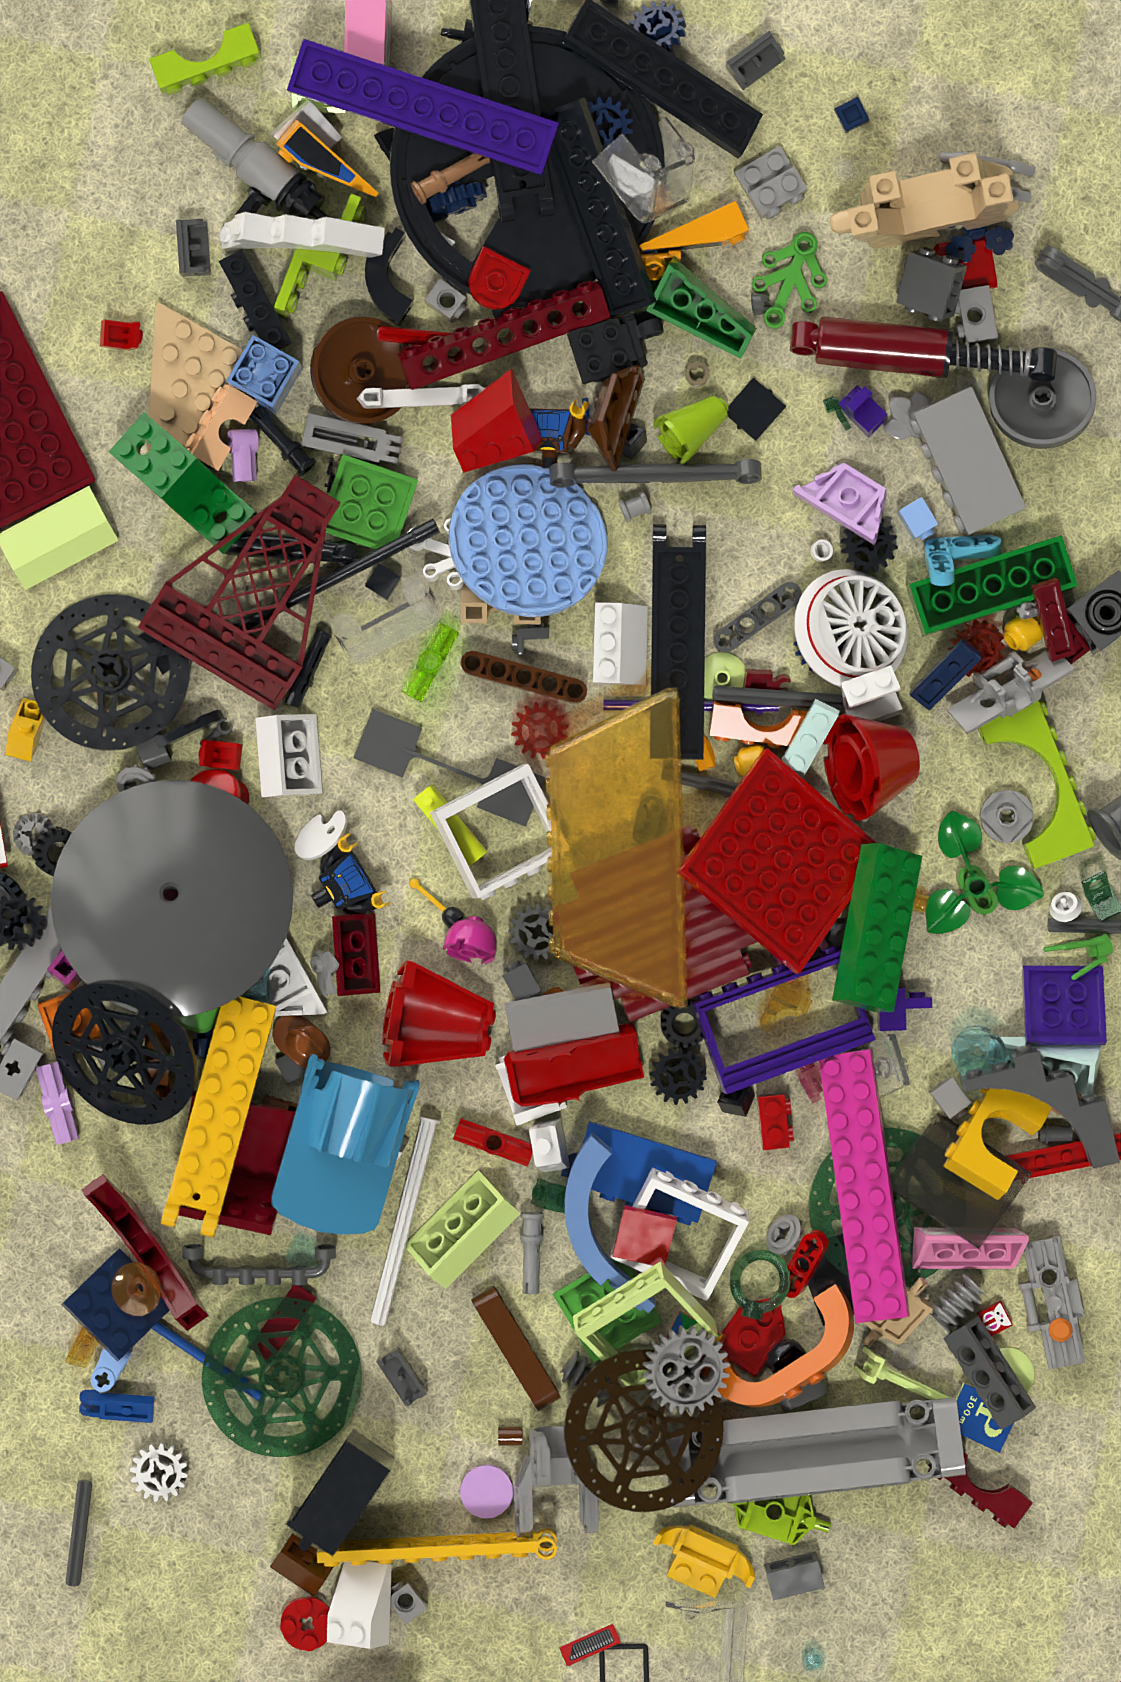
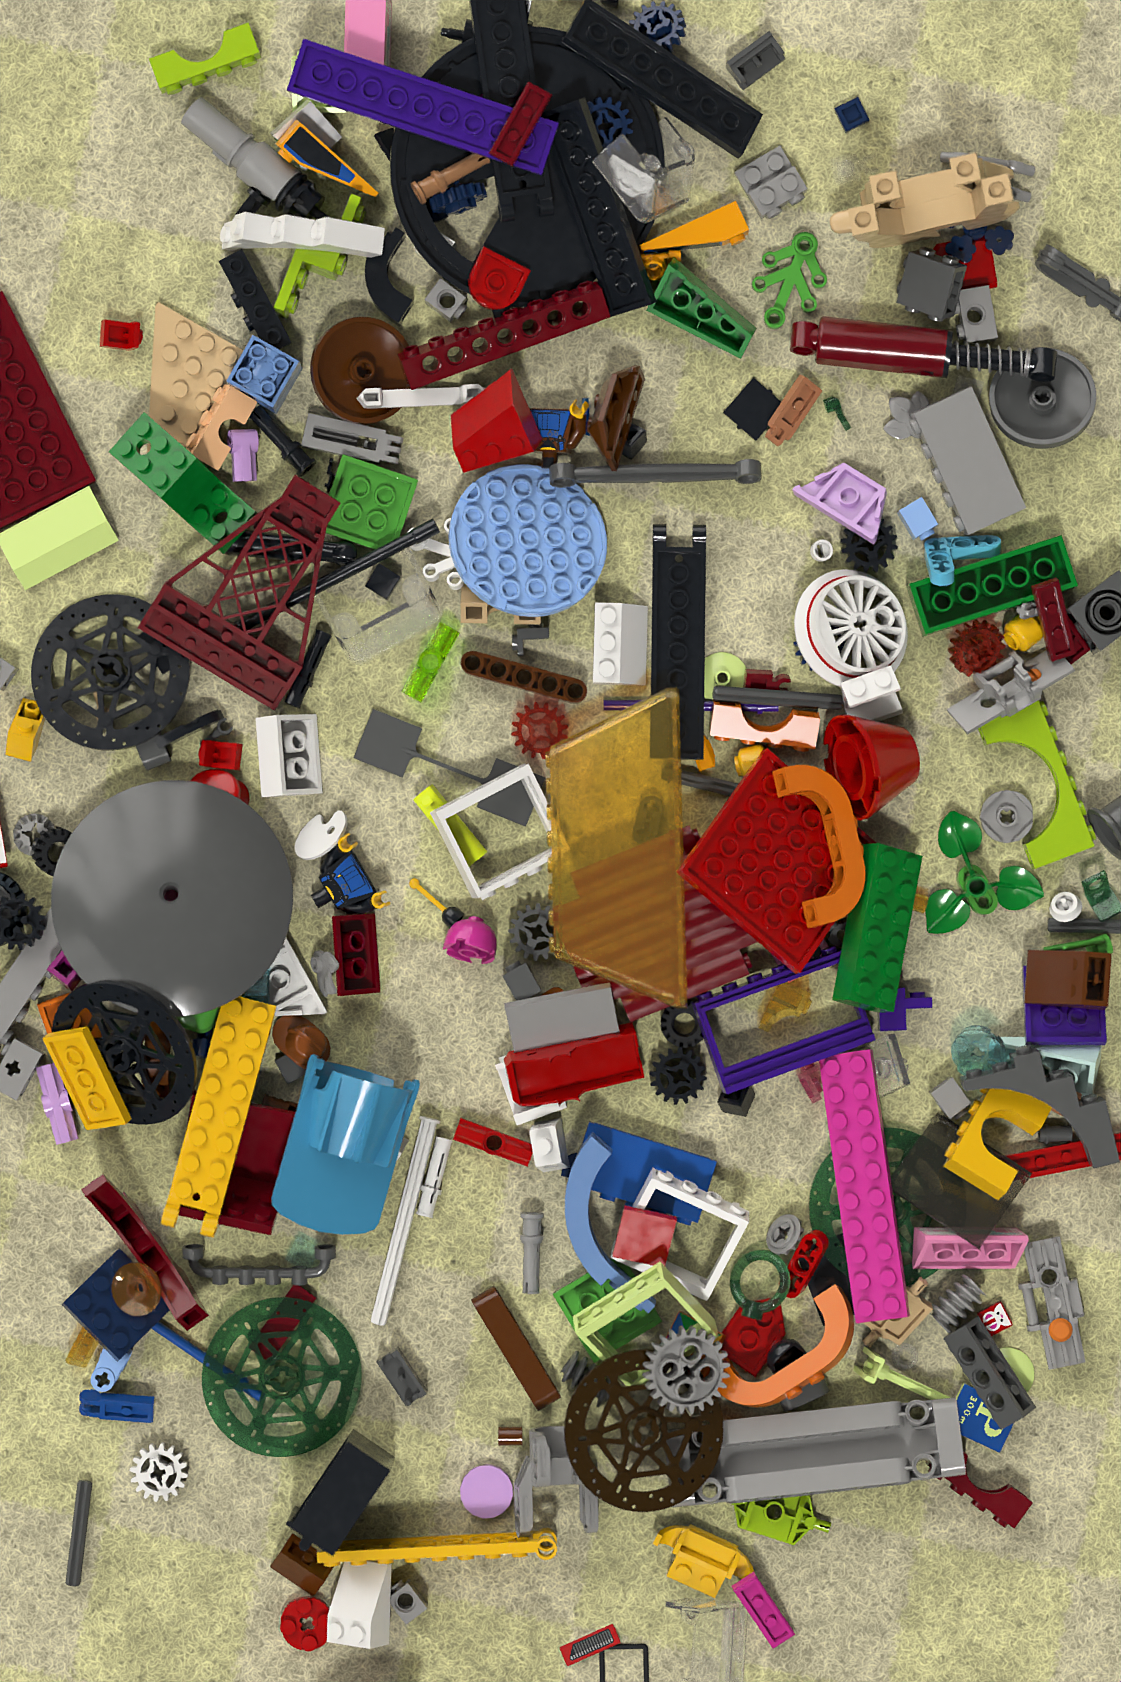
(87, 1078): none -> yellow plate
(127, 776): light grey gear -> none
(193, 247): dark grey hinge -> none
(406, 336): red axle -> none
(431, 1188): none -> white pin
(433, 1019): red cone -> none
(461, 1229): yellowish green slope -> none
(520, 124): none -> dark red tile
(549, 1195): clear green bracket -> none
(612, 345): black plate -> none
(635, 507): light grey bush -> none
(690, 426): lime cone -> none
(699, 382): dark tan bush -> none
(754, 613): dark grey beam -> none
(757, 303): dark grey hinge -> none
(763, 1610): none -> dark pink tile
(773, 1121): red brick -> none
(792, 410): none -> nougat hinge
(794, 1575): dark grey hinge -> none
(810, 737): light aqua plate -> none
(813, 1660): clear light blue hinge -> none
(841, 835): none -> orange arch
(863, 410): dark purple brick -> none
(945, 674): dark blue tile -> none
(1068, 979): none -> reddish brown slope

